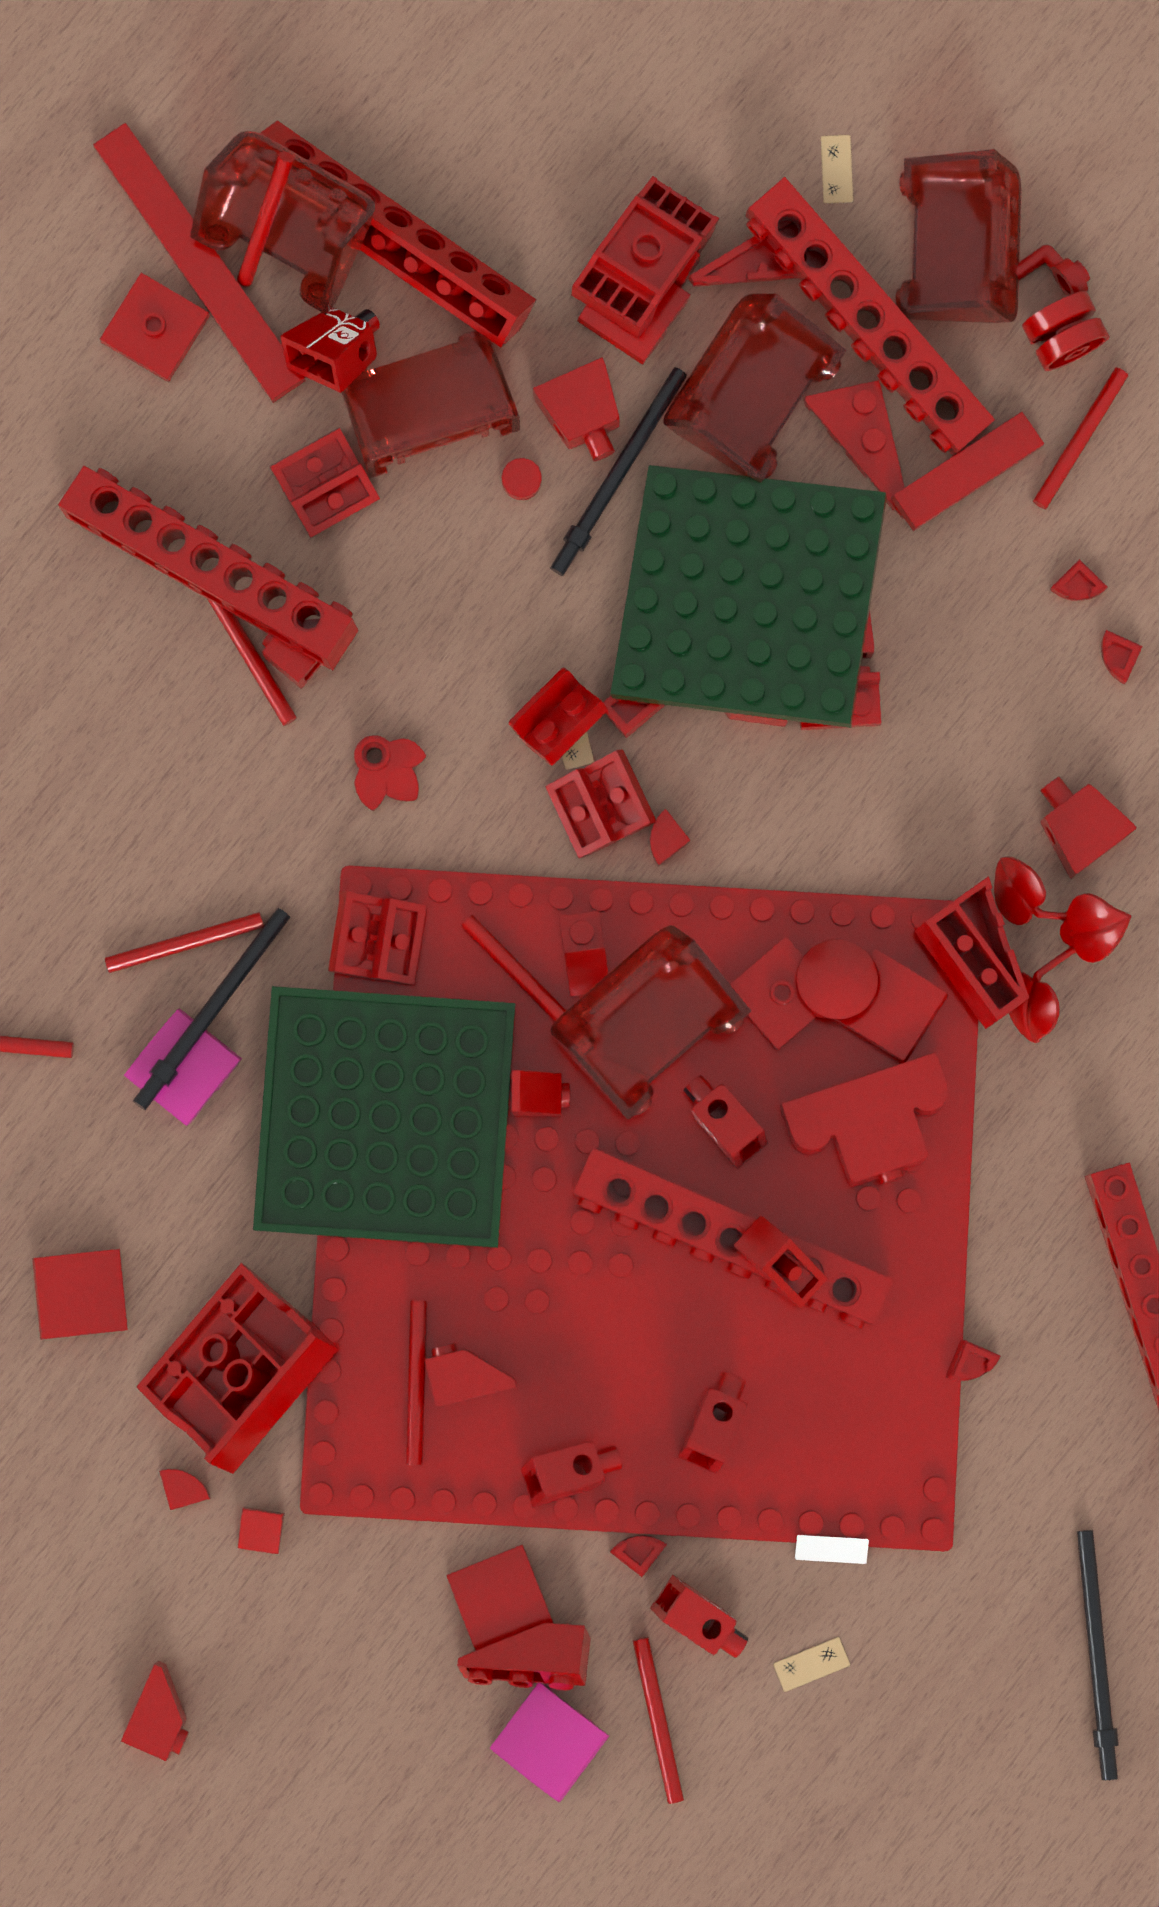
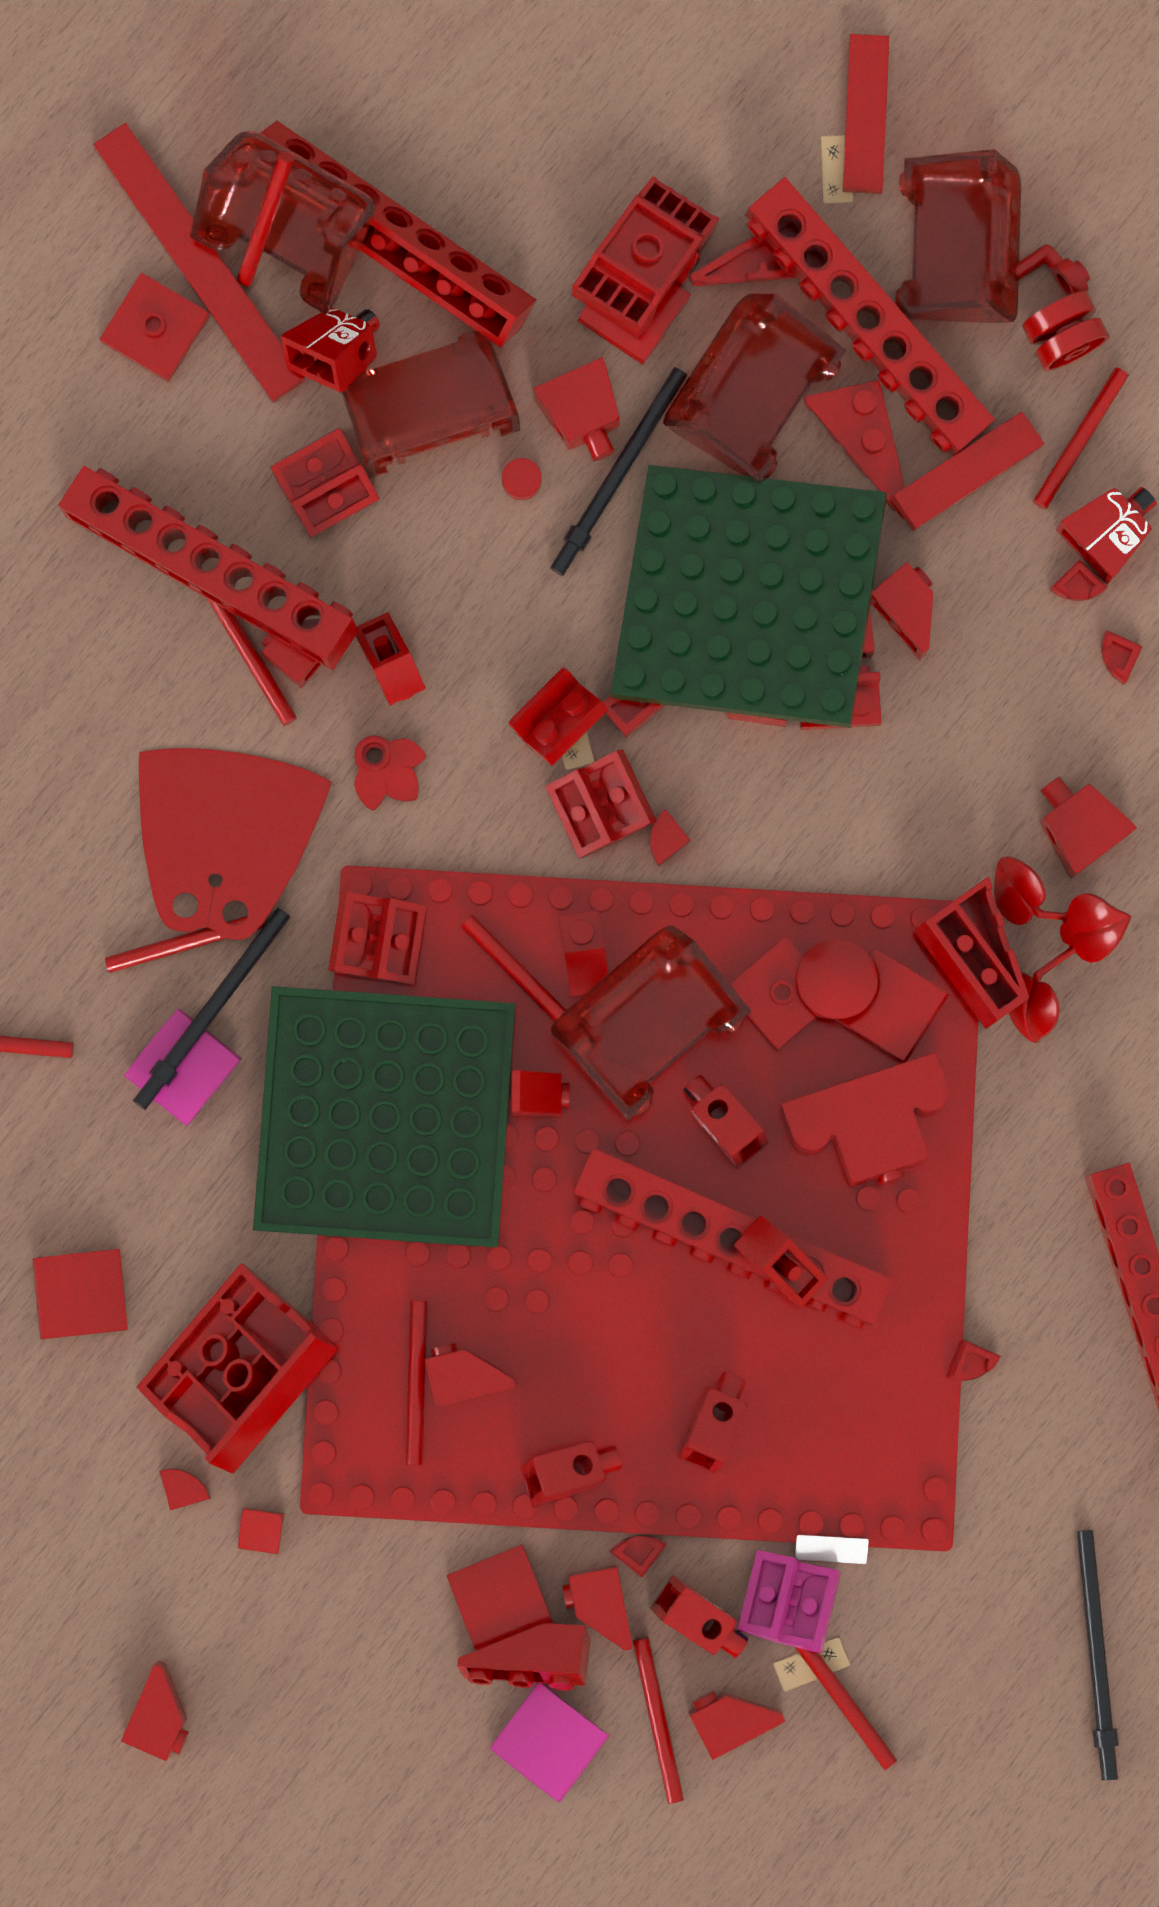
(226, 818): none -> red piece
(389, 659): none -> red slope
(600, 1603): none -> red slope
(731, 1721): none -> red slope
(789, 1601): none -> dark pink slope
(848, 1707): none -> red bar
(865, 113): none -> red tile
(907, 606): none -> red slope
(1108, 530): none -> red torso

